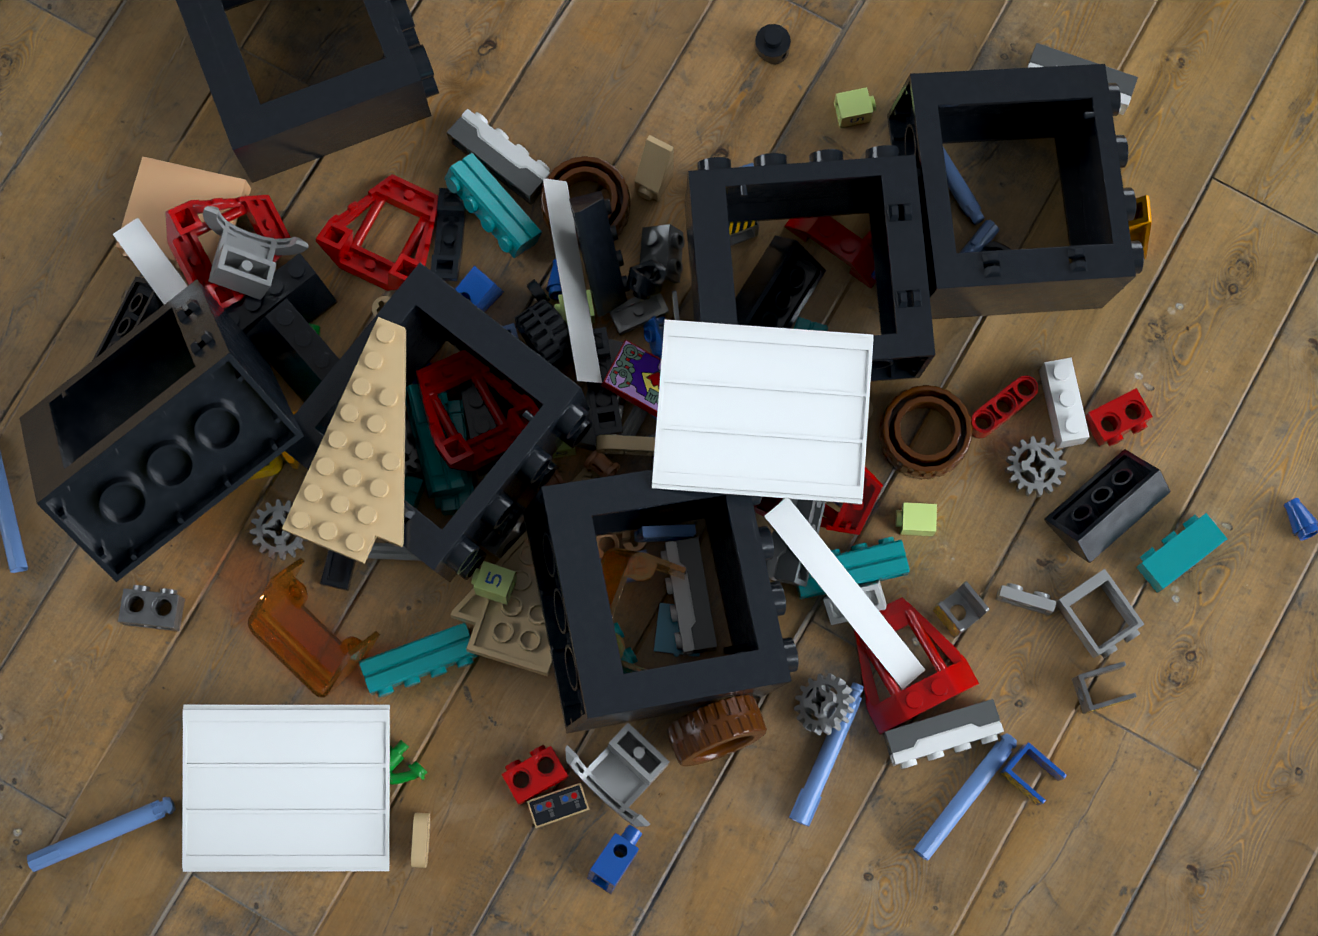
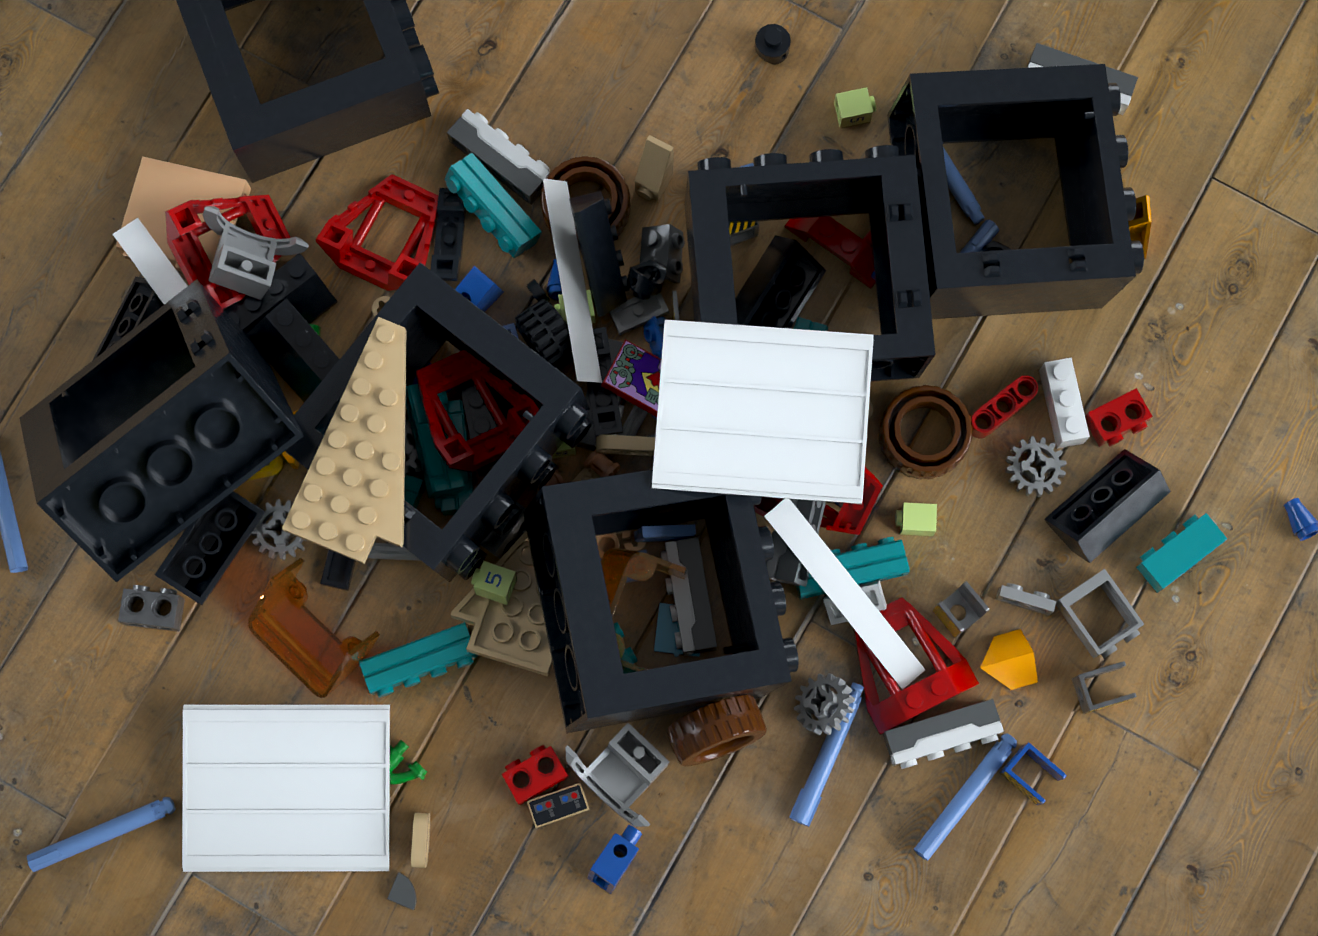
(209, 547): none -> black slope
(403, 892): none -> dark grey tile
(1011, 660): none -> light orange slope

